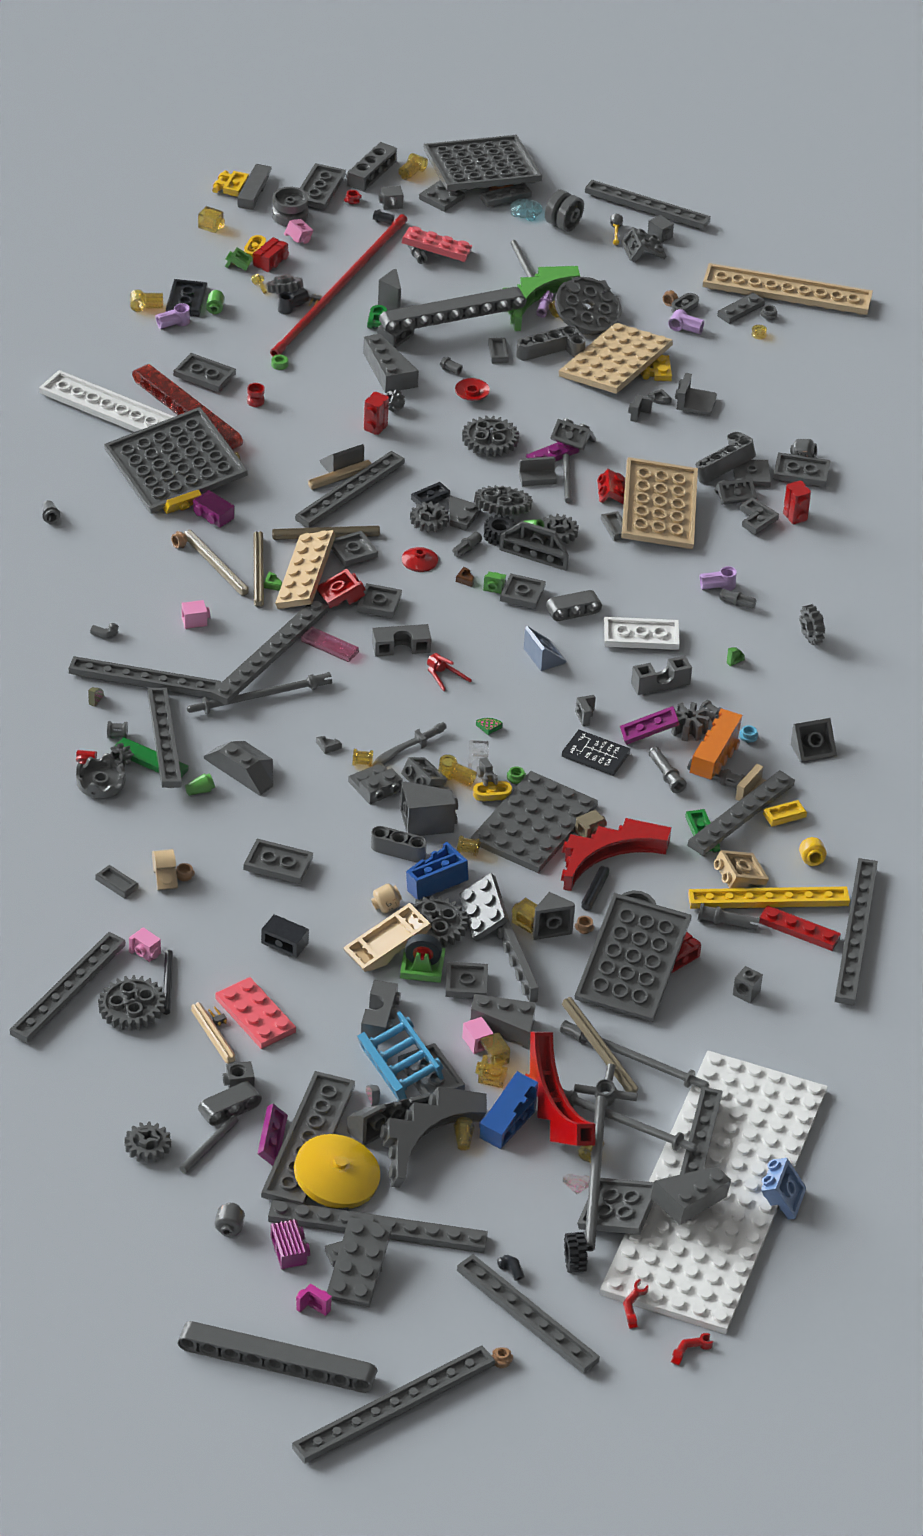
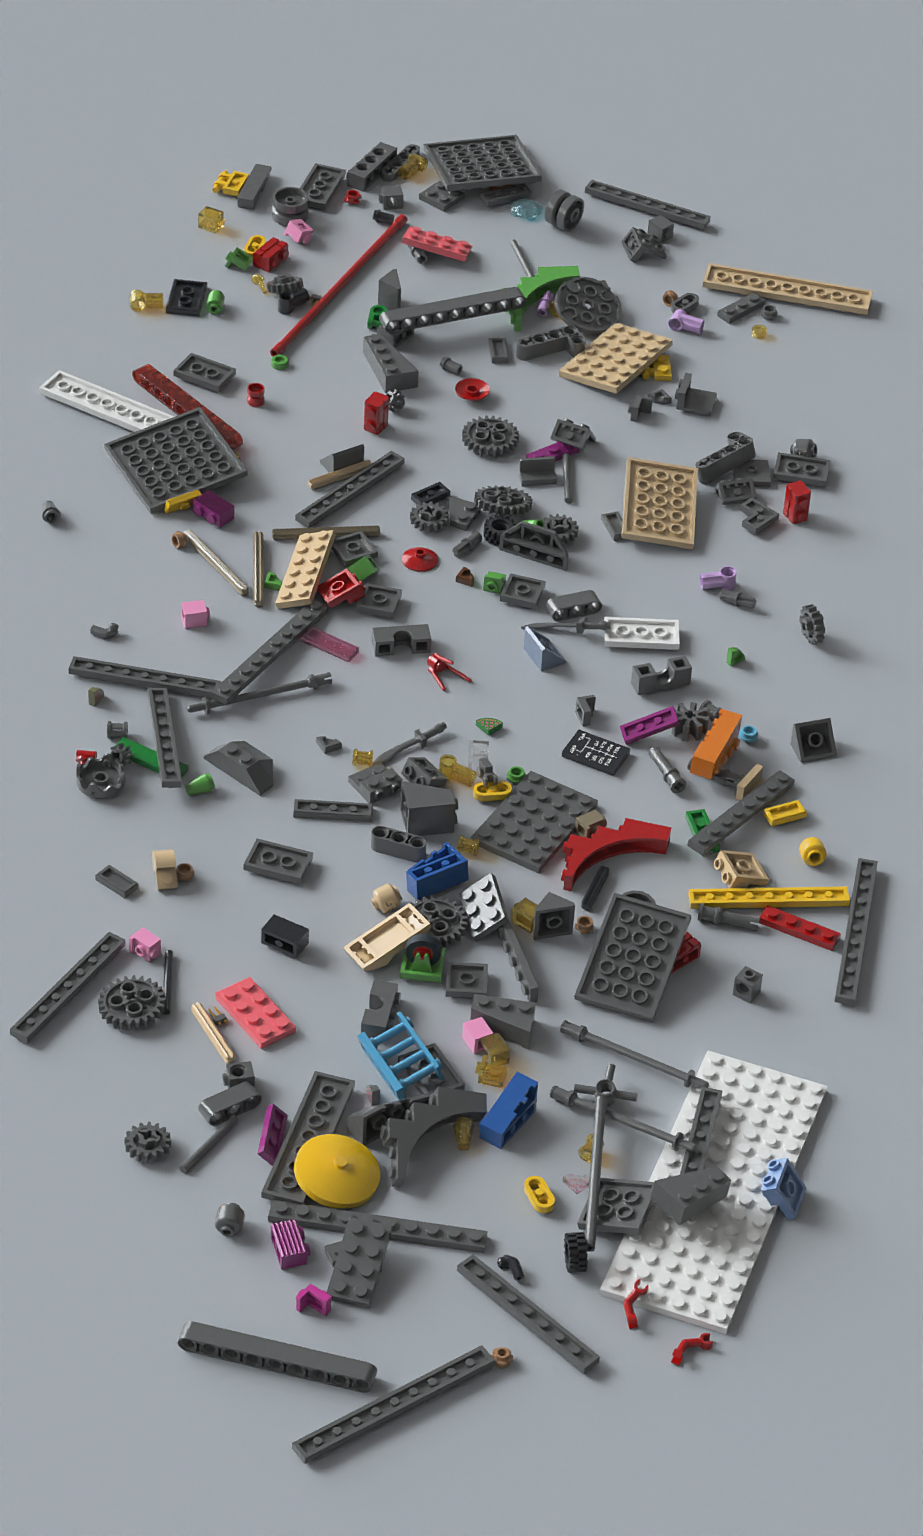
(179, 316): lavender piece -> none
(333, 810): none -> dark grey tile
(364, 567): none -> bright green panel
(390, 172): none -> dark grey beam
(542, 1197): none -> yellow plate
(553, 1105): red arch -> none
(580, 626): none -> dark grey sword
(599, 1044): dark tan axle -> none
(611, 485): red bracket -> none
(616, 222): dark grey hinge -> none

